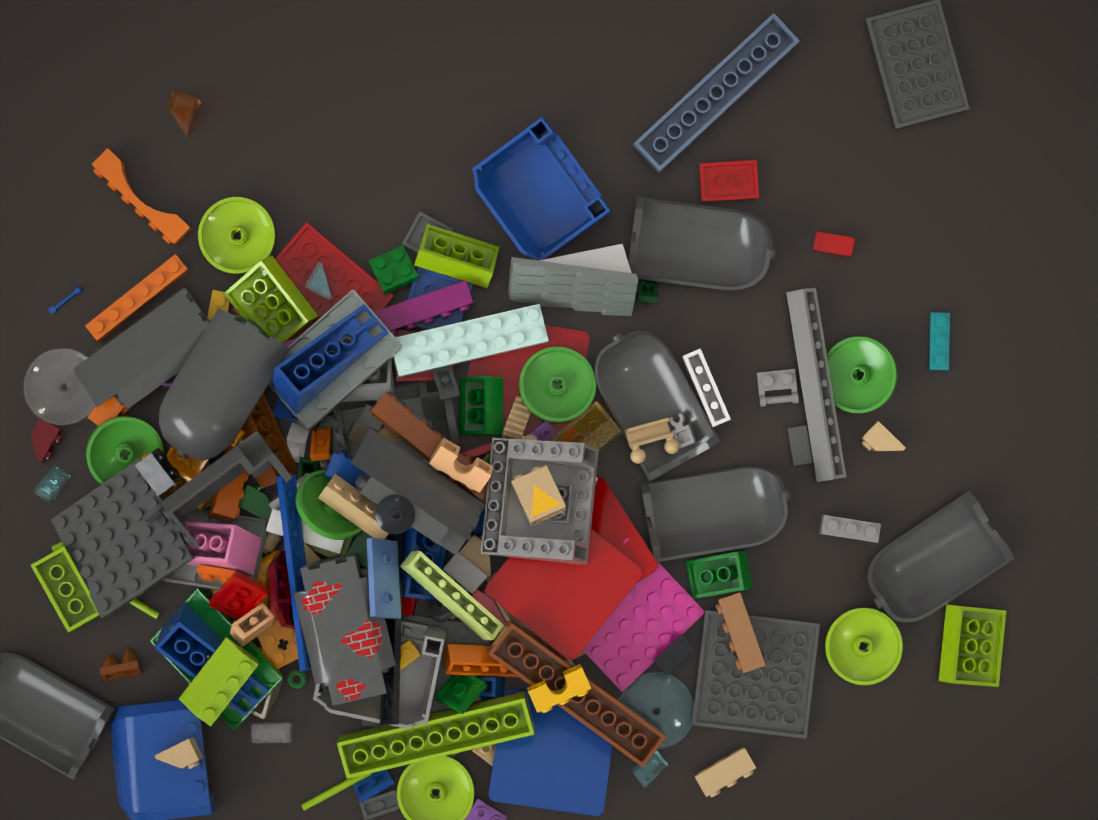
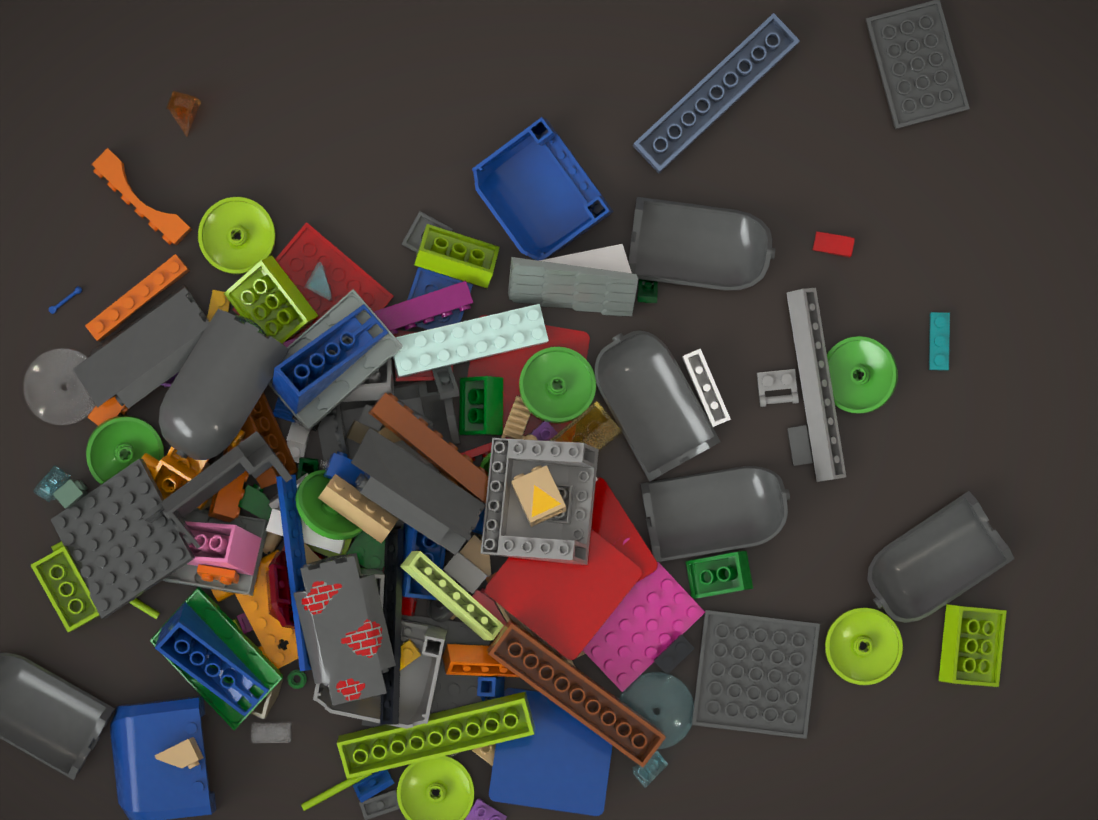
(44, 438): dark red slope -> none
(71, 492): none -> sand green brick
(113, 670): dark orange tile -> none
(158, 471): brick -> none
(218, 681): lime slope -> none
(238, 596): red plate -> none
(252, 624): light nougat brick -> none
(321, 444): orange plate -> none
(383, 578): medium blue plate -> none
(392, 504): black dish -> none
(393, 269): green plate -> none
(460, 692): green plate -> none
(472, 475): light nougat arch -> none
(575, 684): yellow arch -> none
(650, 433): tan gear -> none
(683, 433): light grey plate -> none
(725, 772): tan brick -> none
(729, 181): red plate -> none
(741, 632): medium nougat brick -> none
(849, 528): light grey arch -> none
(880, 439): tan slope -> none

